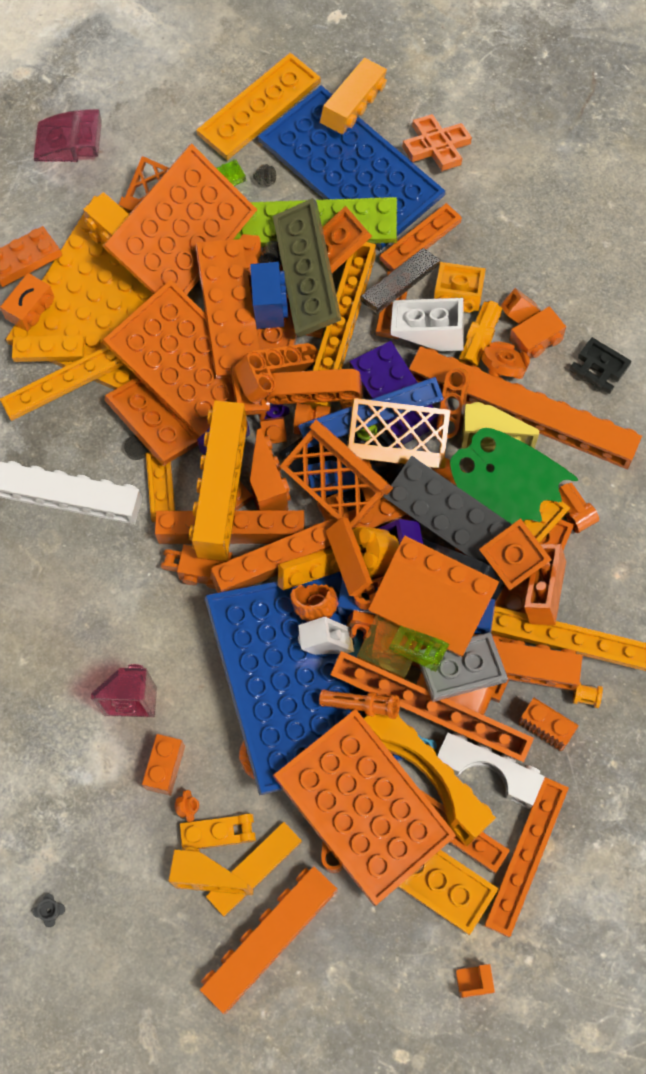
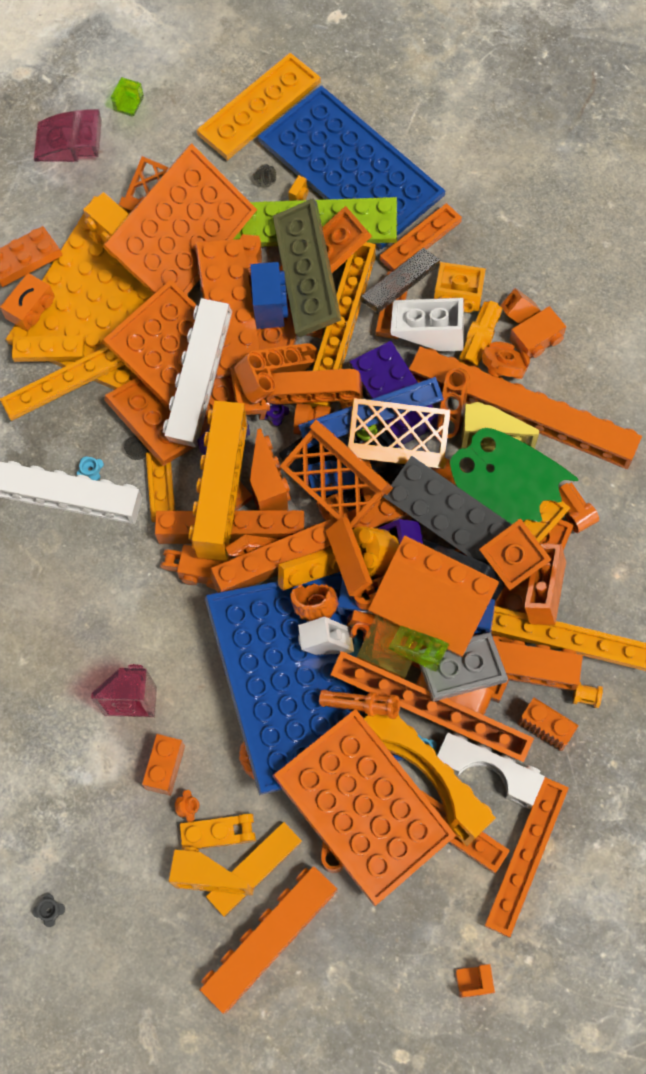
(87, 462): none -> medium azure plate
(127, 96): none -> clear neon green panel
(198, 372): none -> white brick
(233, 172): clear neon green tile -> none
(247, 544): none -> orange tile
(270, 253): clear smoke wheel -> none
(274, 429): orange plate -> none
(299, 189): none -> light orange plate
(353, 96): light orange brick -> none
(437, 142): orange plate -> none
(451, 891): light orange plate -> none
(603, 359): pearl dark grey plate -> none

